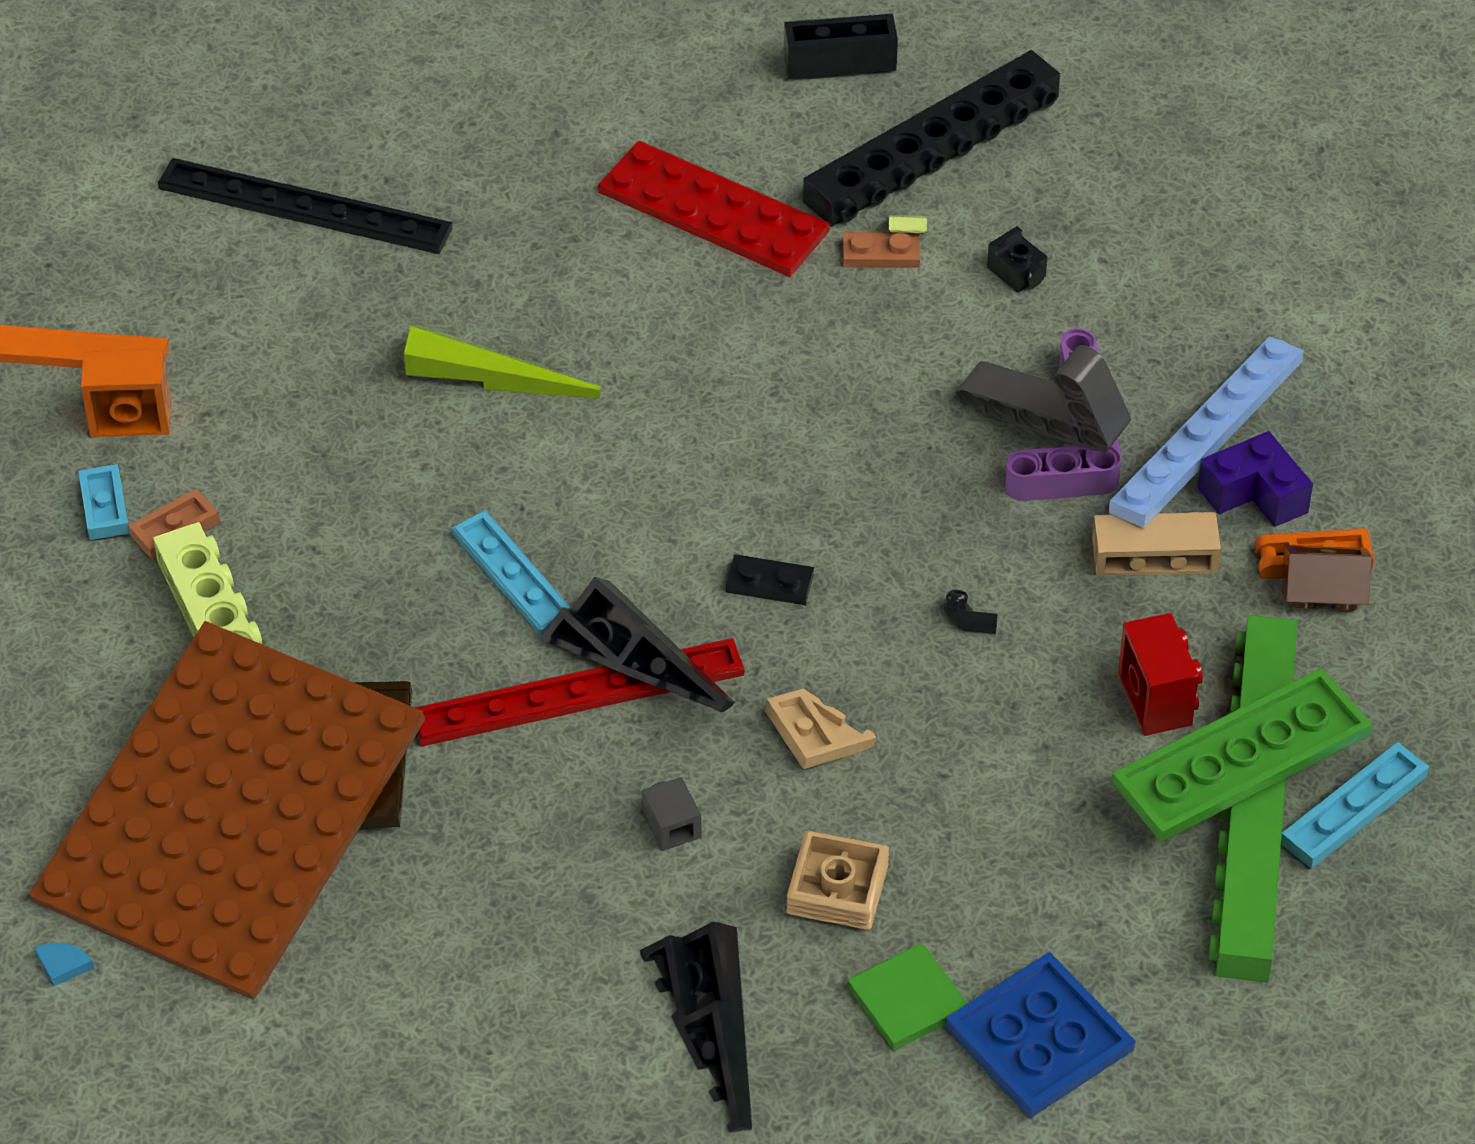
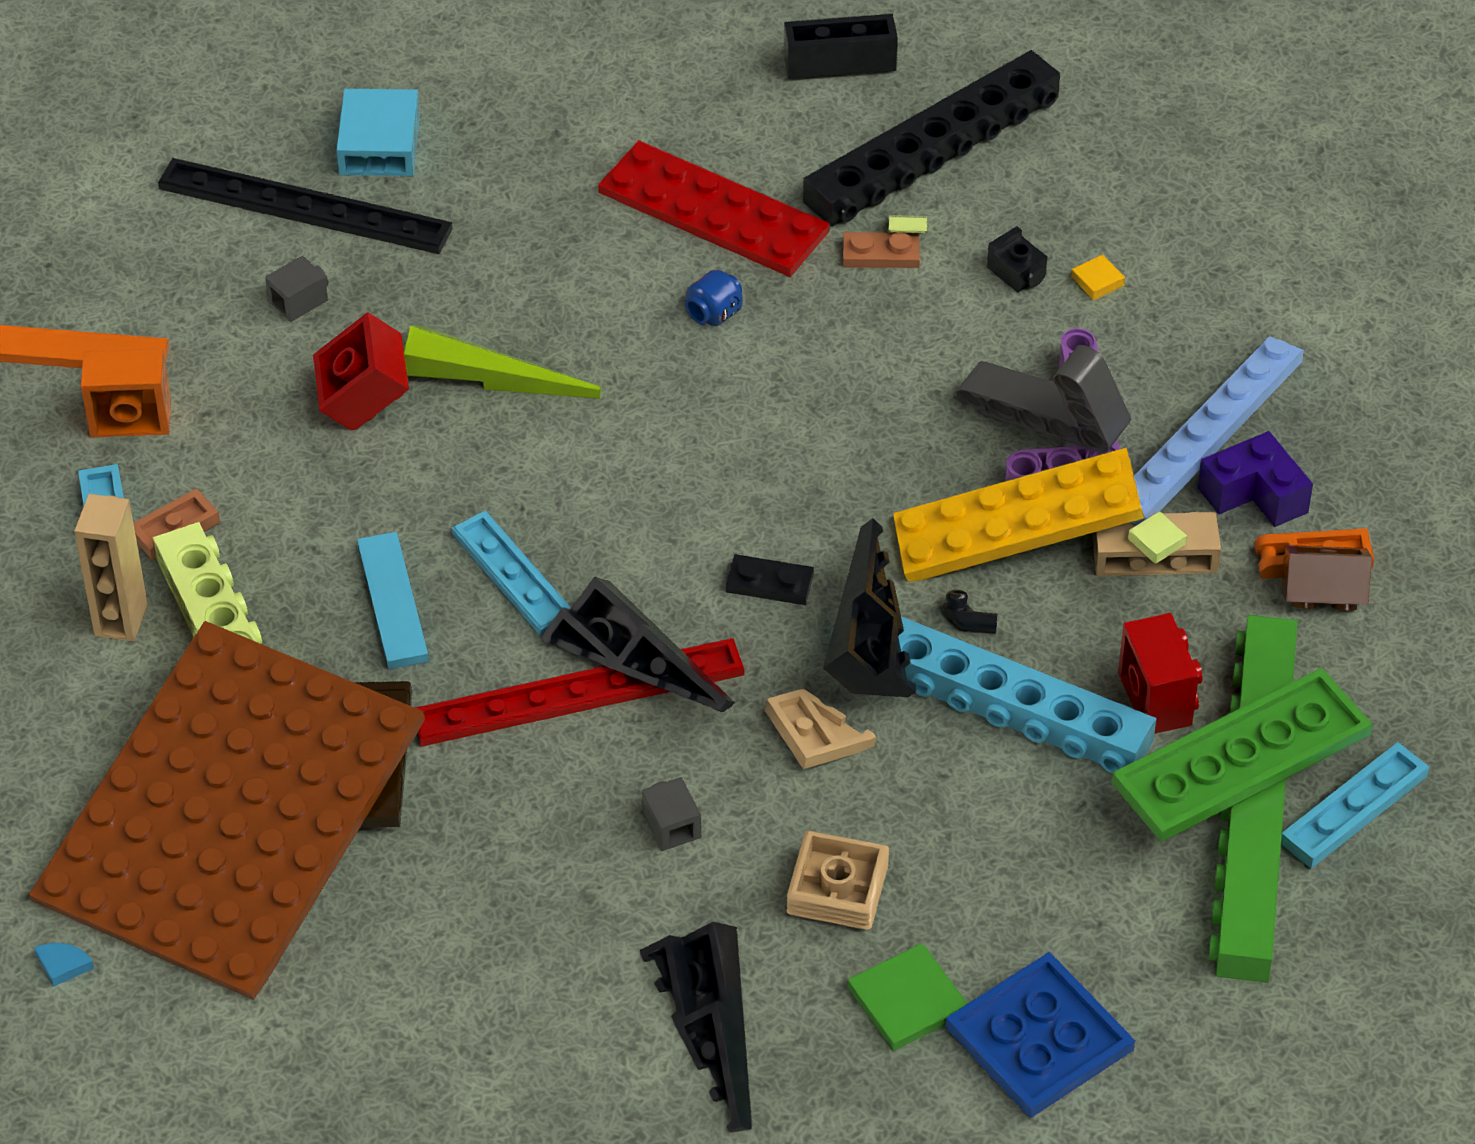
(111, 567): none -> tan brick
(297, 288): none -> dark grey brick
(360, 372): none -> red brick
(378, 132): none -> medium azure brick
(392, 600): none -> medium azure tile
(714, 298): none -> blue head
(865, 639): none -> black wedge
(1018, 515): none -> yellow plate
(1025, 699): none -> medium azure brick
(1098, 277): none -> yellow tile
(1157, 537): none -> yellowish green tile

